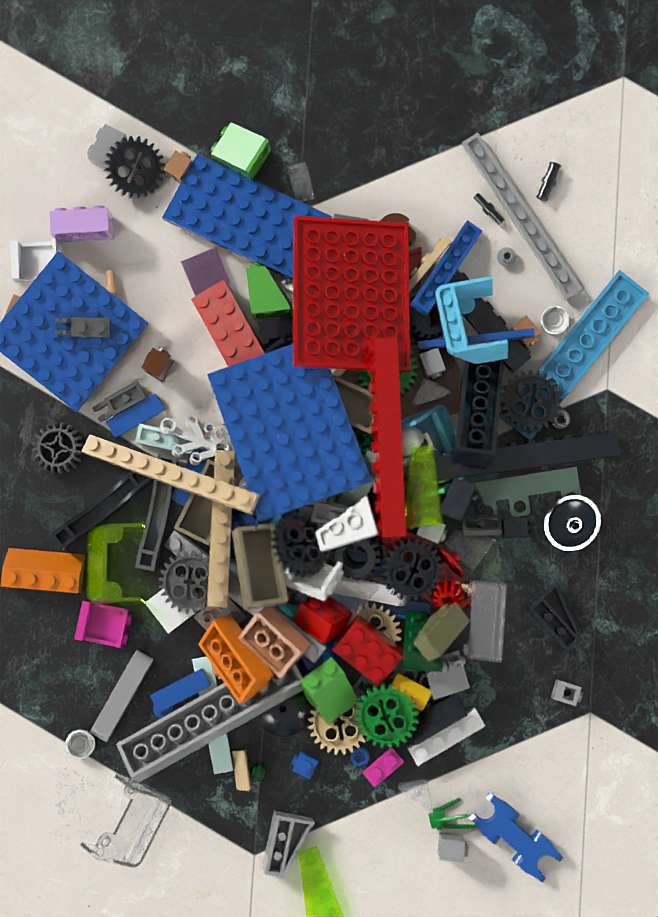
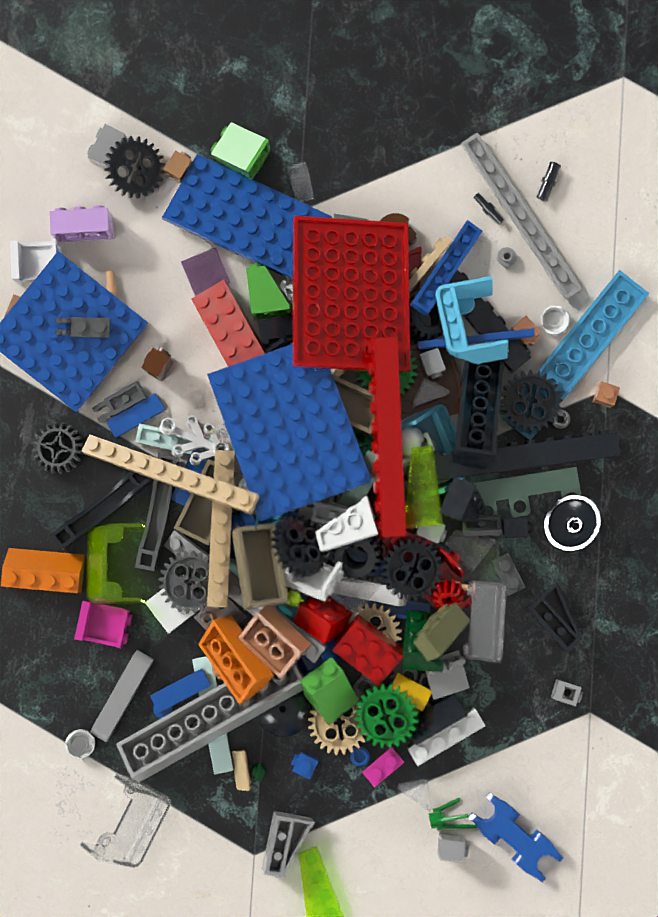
(294, 598): none -> lime plate
(508, 573): none -> dark grey plate
(606, 394): none -> nougat brick

